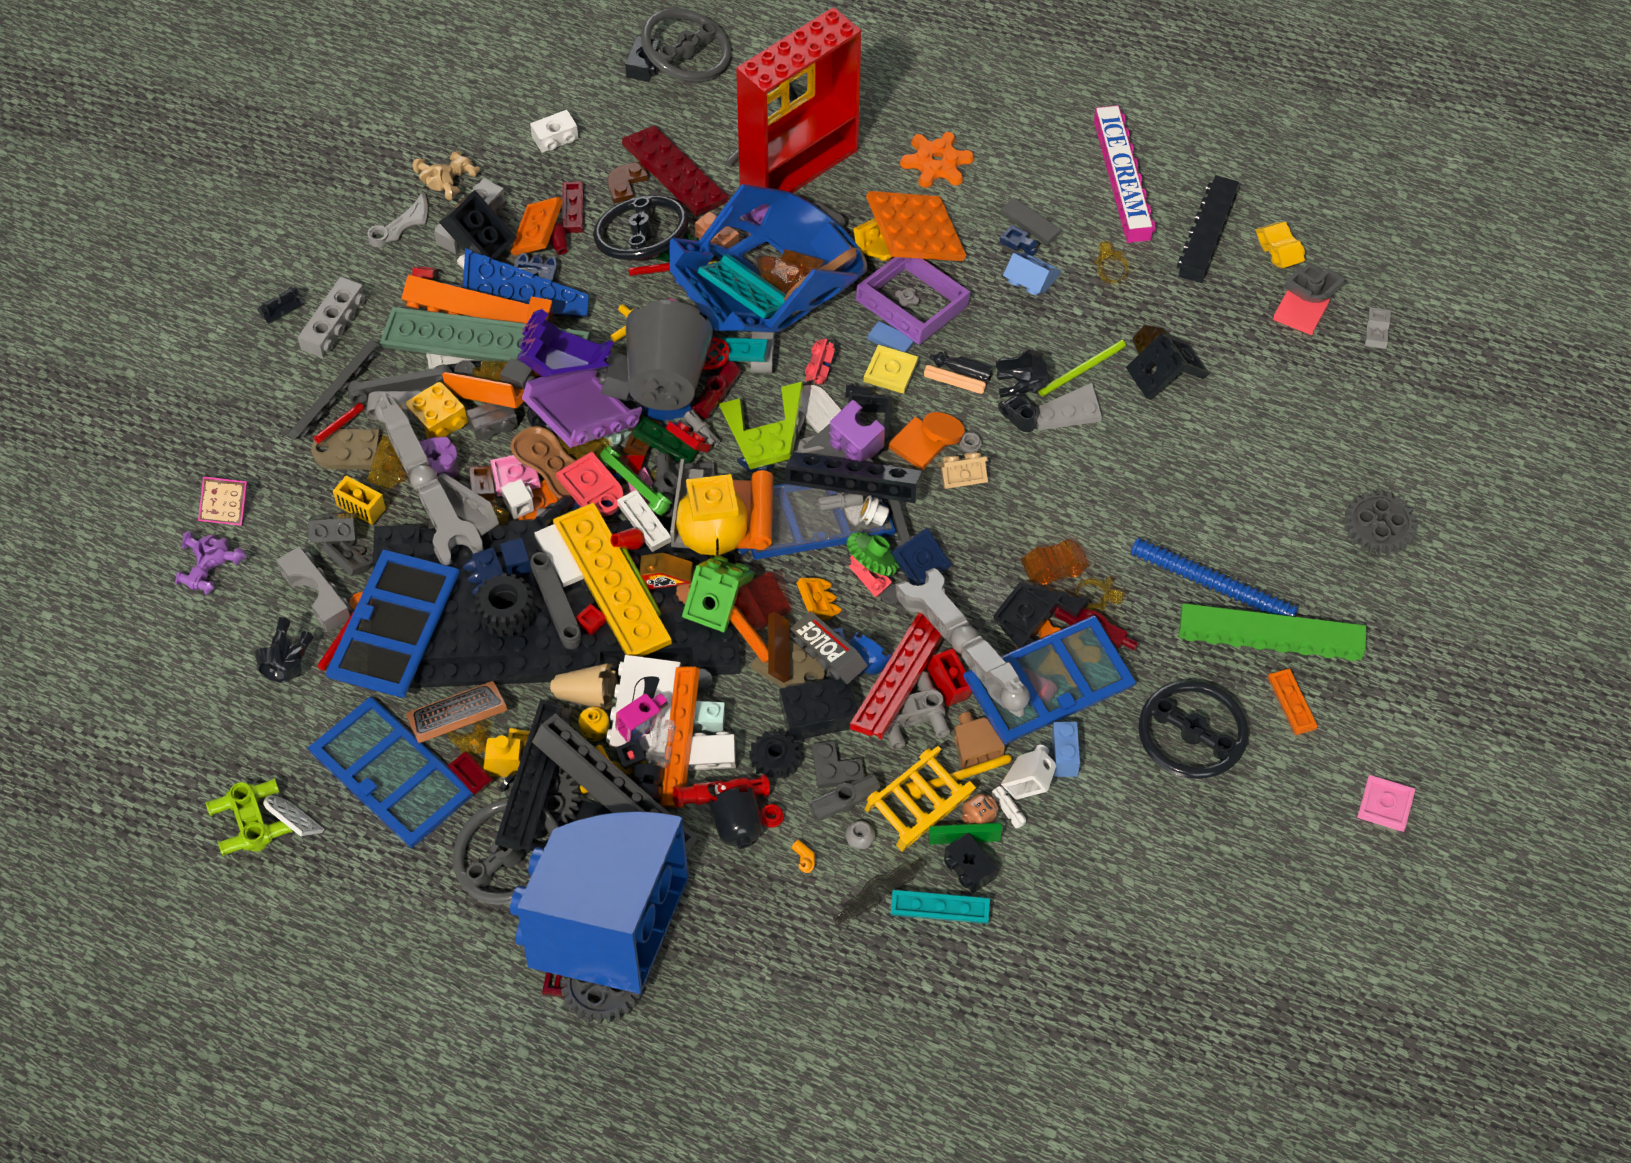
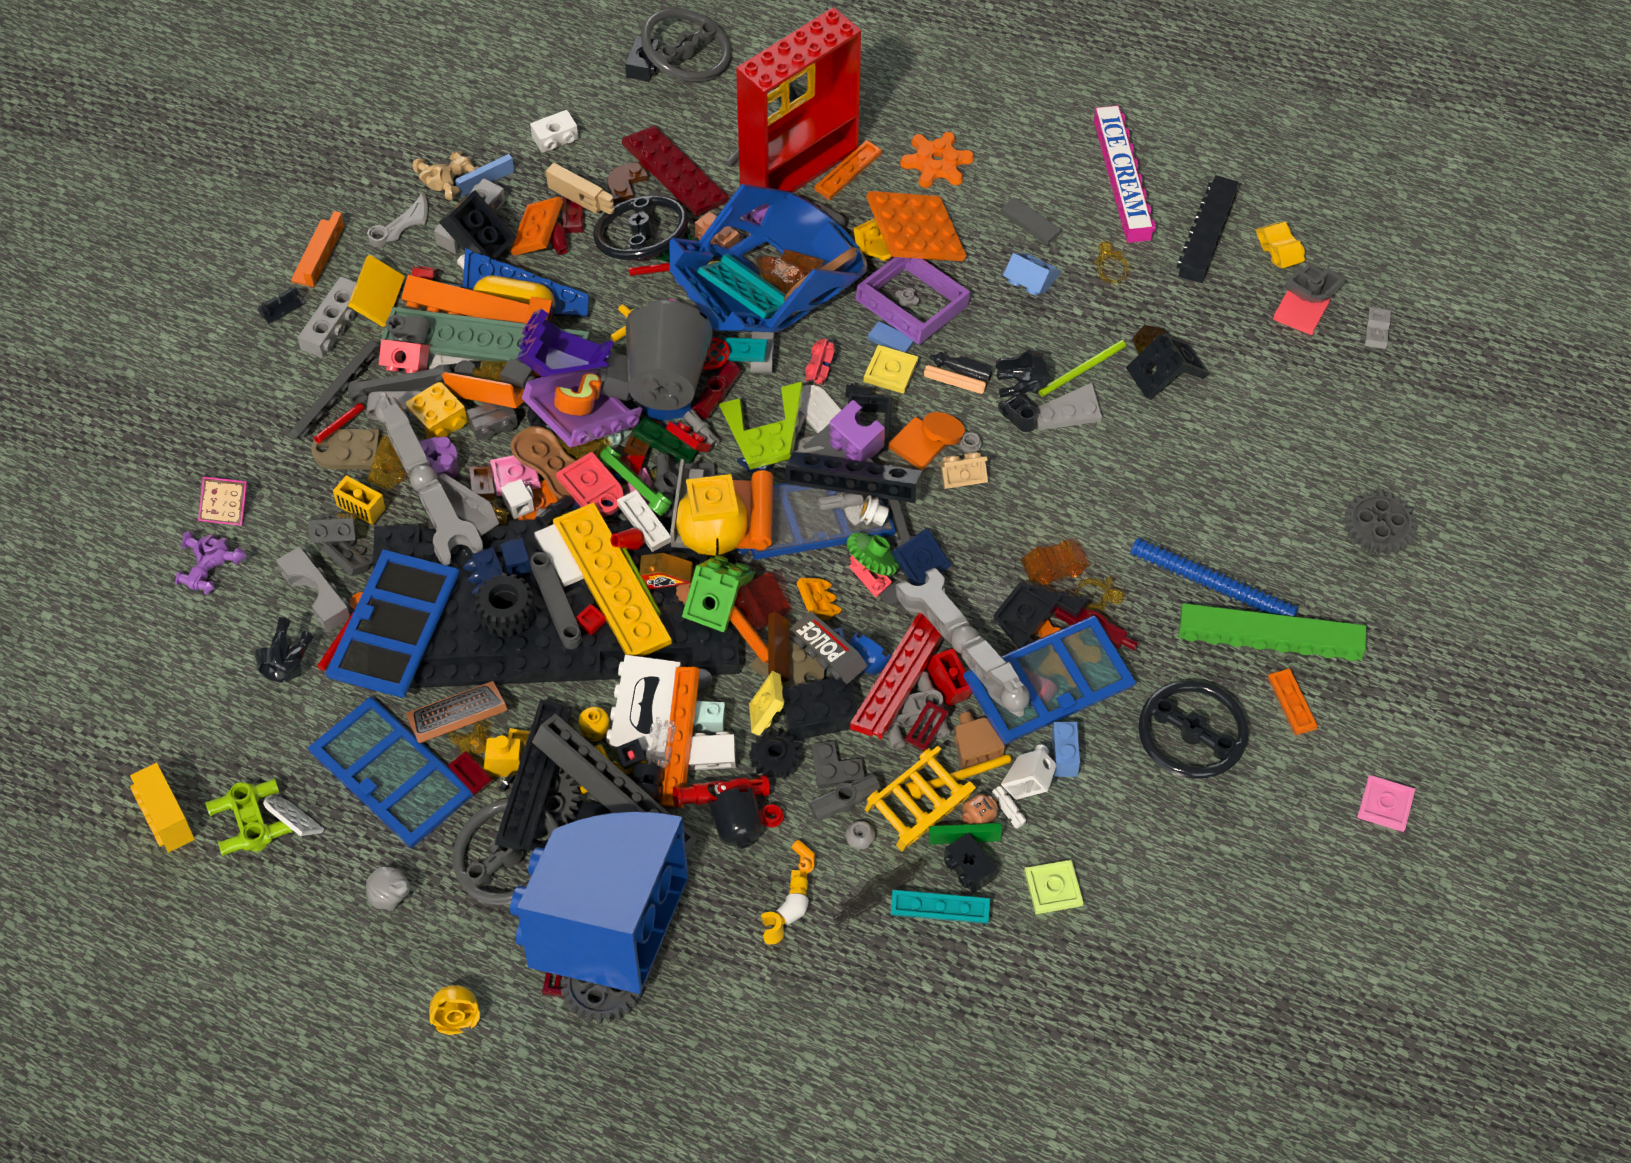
(160, 808): none -> yellow brick
(318, 250): none -> orange panel
(376, 290): none -> yellow tile
(386, 888): none -> light grey hair
(392, 351): none -> coral brick
(408, 328): none -> dark grey piece
(454, 1009): none -> yellow cylinder
(490, 172): none -> medium blue tile
(513, 289): none -> yellow brick
(547, 270): dark blue plate -> none
(579, 189): none -> tan hinge
(582, 402): none -> orange animal
(587, 686): tan cone -> none
(638, 716): dark pink torso -> none
(766, 703): none -> light yellow plate
(789, 911): none -> yellow piece
(848, 170): none -> orange tile
(916, 743): none -> dark red tile
(1017, 238): dark blue plate -> none
(1053, 886): none -> yellowish green tile

